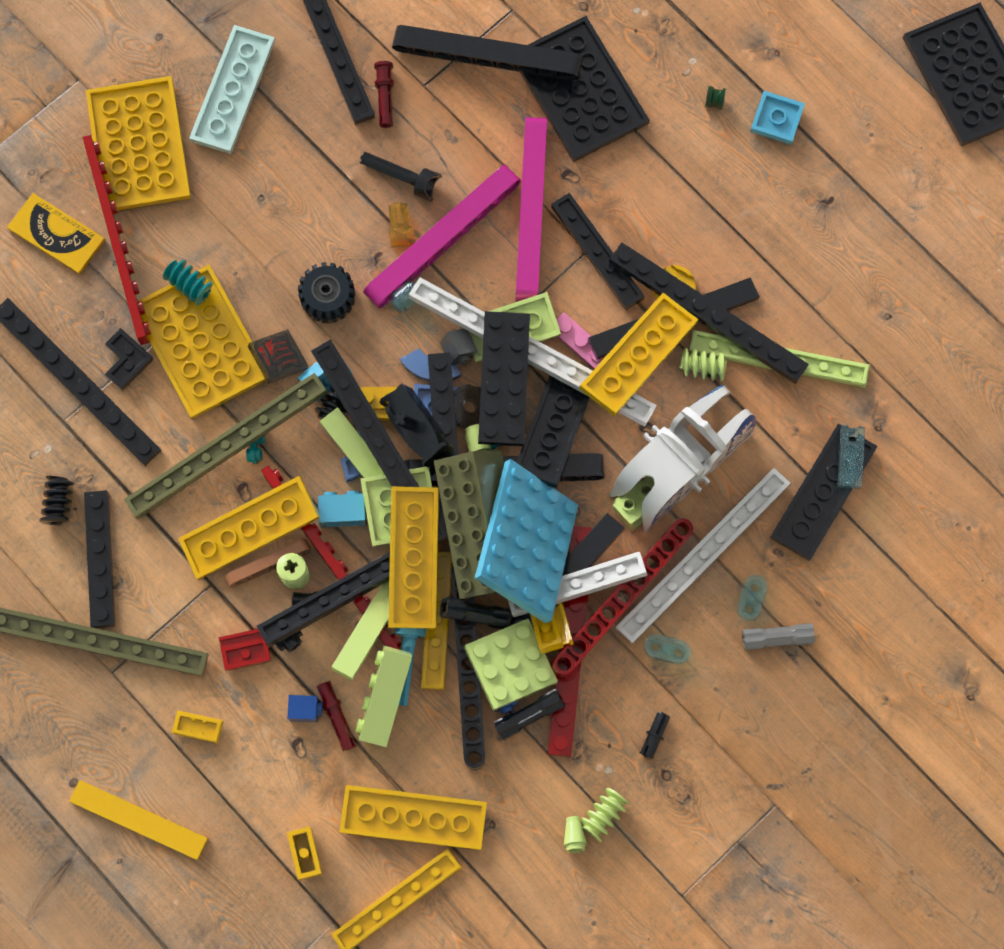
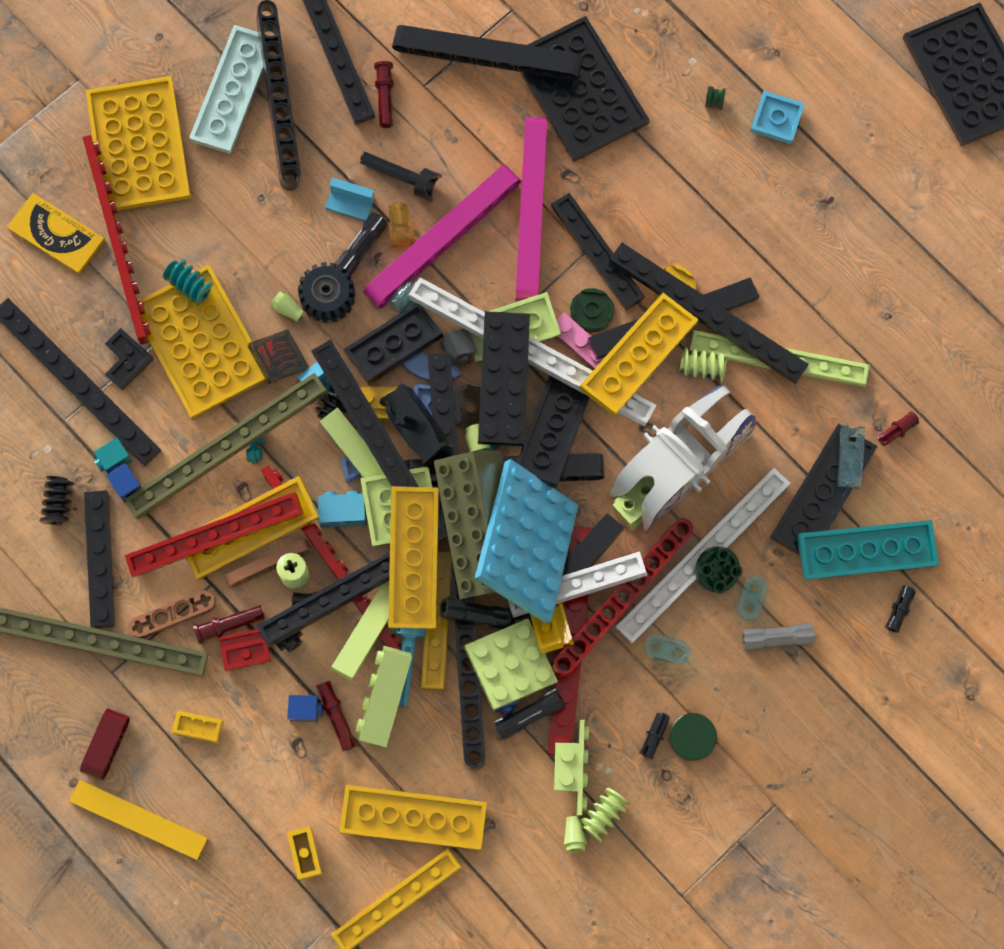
(105, 744): none -> dark red beam
(111, 455): none -> teal brick
(123, 481): none -> blue brick
(171, 611): none -> nougat beam
(214, 534): none -> red plate
(219, 626): none -> dark red pin
(280, 85): none -> black beam
(286, 306): none -> yellowish green cone
(350, 199): none -> medium azure panel
(368, 234): none -> black axle
(393, 343): none -> black plate
(569, 767): none -> yellowish green bracket
(592, 310): none -> dark green tile
(693, 737): none -> dark green tile
(717, 569): none -> dark green tile
(867, 550): none -> teal plate
(898, 428): none -> dark red axle
(900, 609): none -> black pin

